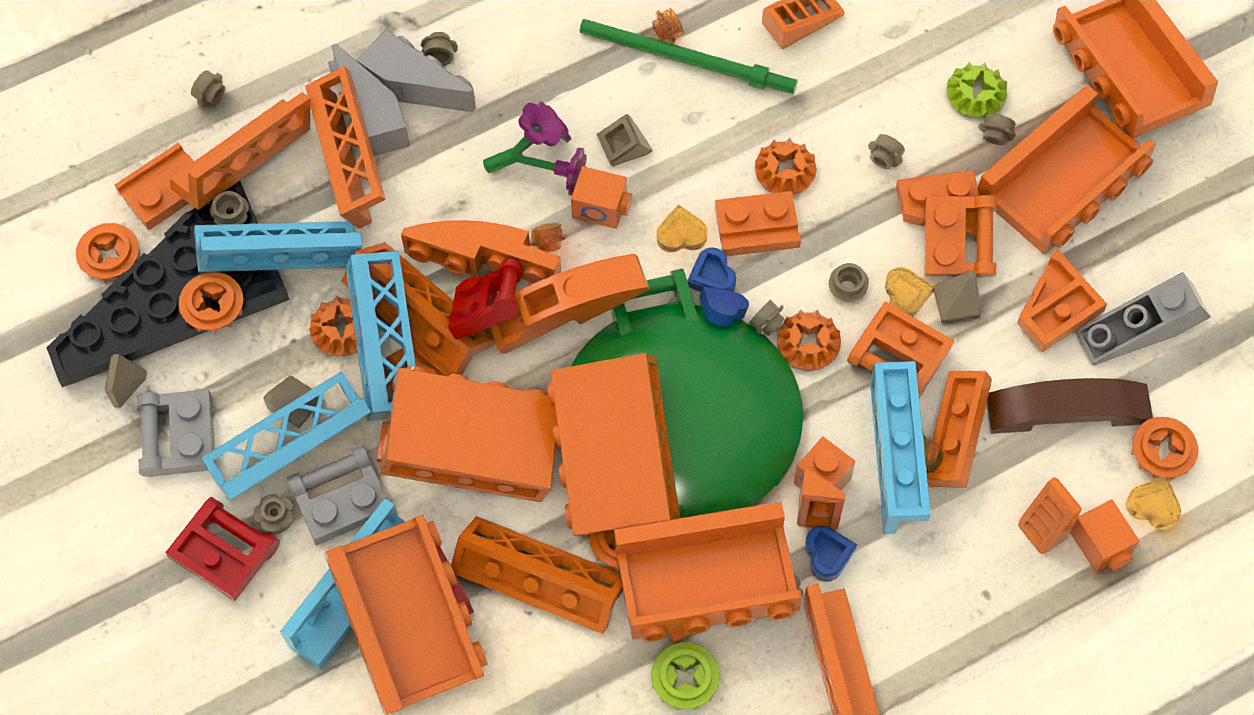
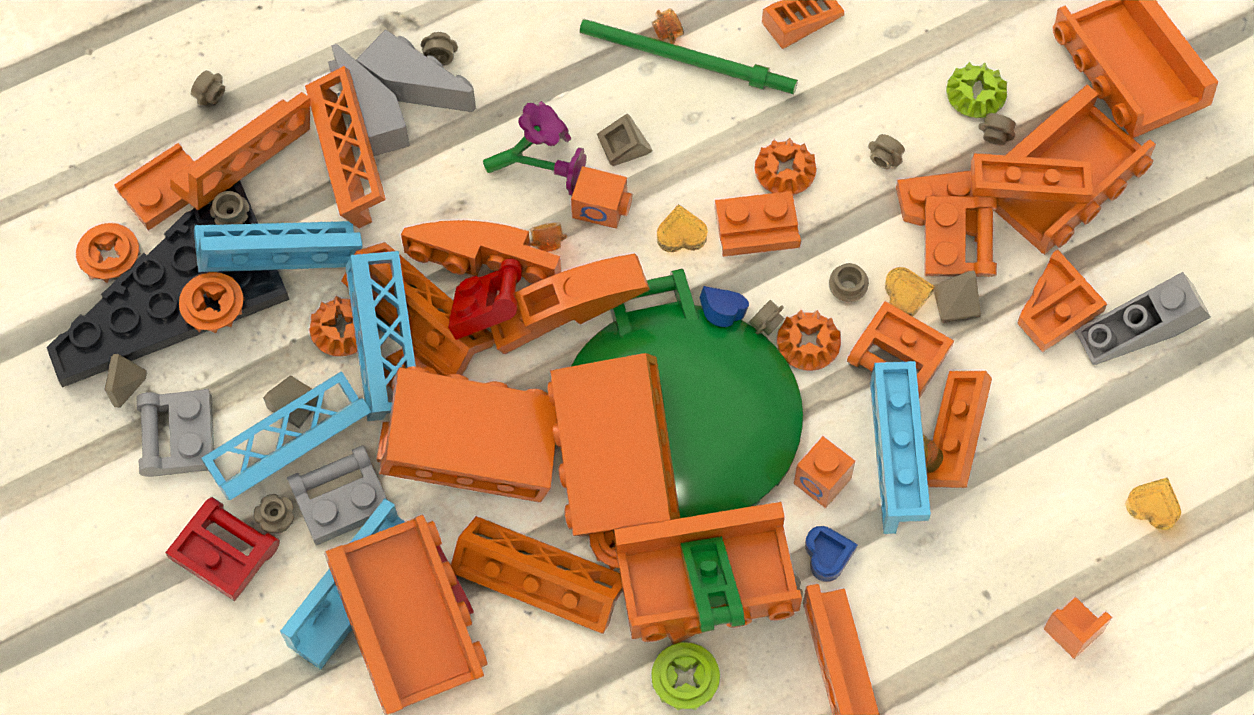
(712, 271): blue tile -> none
(712, 583): none -> green plate
(819, 502): orange slope -> none
(1031, 178): none -> orange plate
(1050, 516): orange slope -> none
(1068, 402): reddish brown slope -> none
(1076, 627): none -> orange panel
(1105, 537): orange brick -> none
(1181, 442): orange gear -> none

